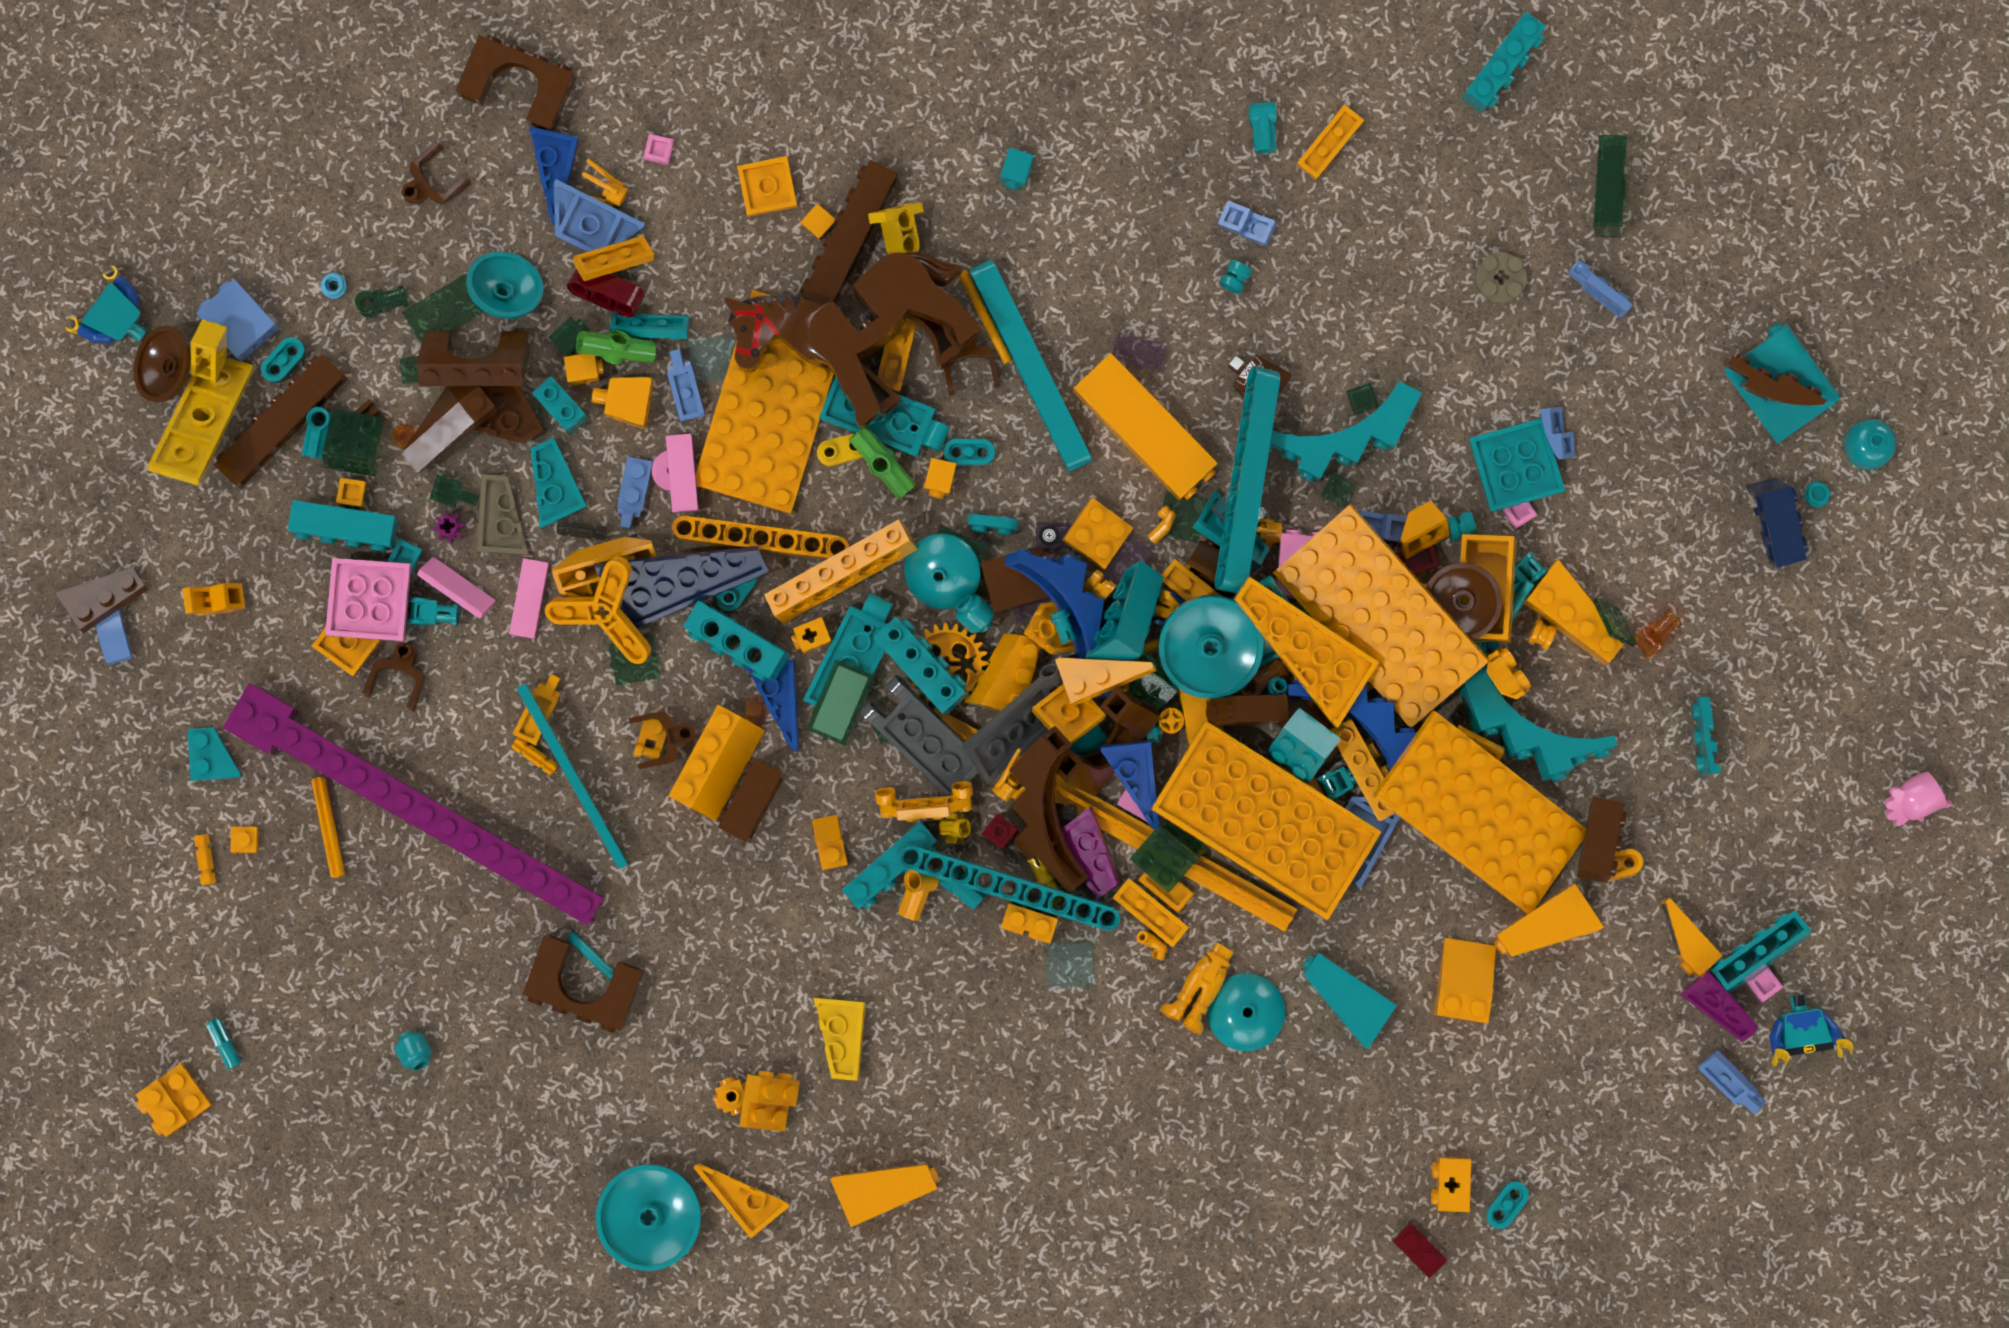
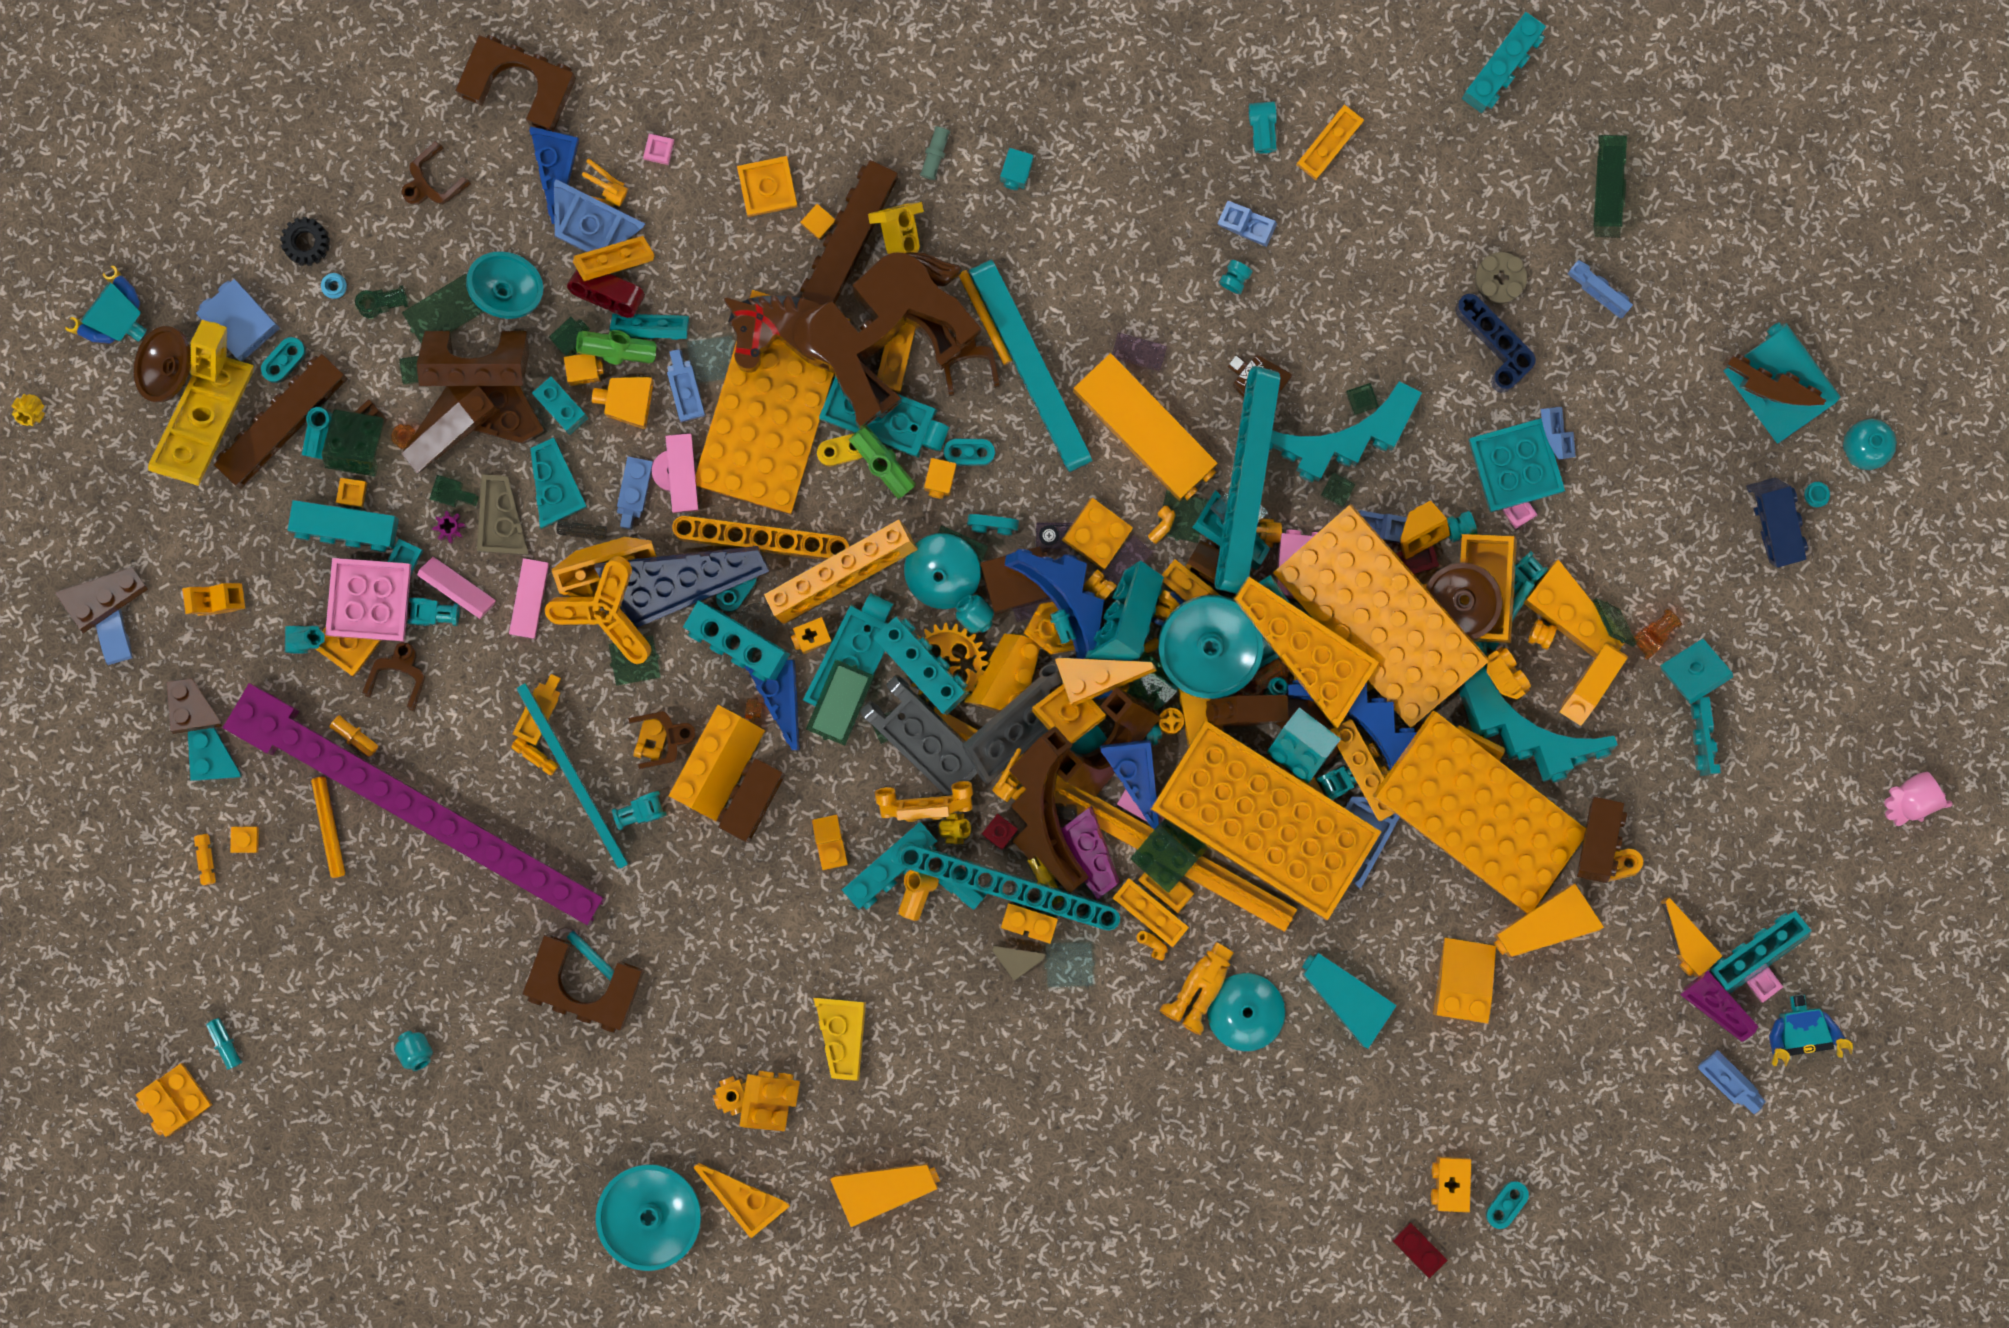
(28, 410): none -> yellow gear
(189, 707): none -> reddish brown wing
(297, 228): none -> black tyre
(302, 638): none -> teal piece
(354, 736): none -> light orange axle
(641, 811): none -> teal connector
(935, 153): none -> sand green pin
(1017, 961): none -> dark tan slope
(1491, 338): none -> dark blue beam
(1593, 684): none -> light orange slope
(1696, 671): none -> teal plate

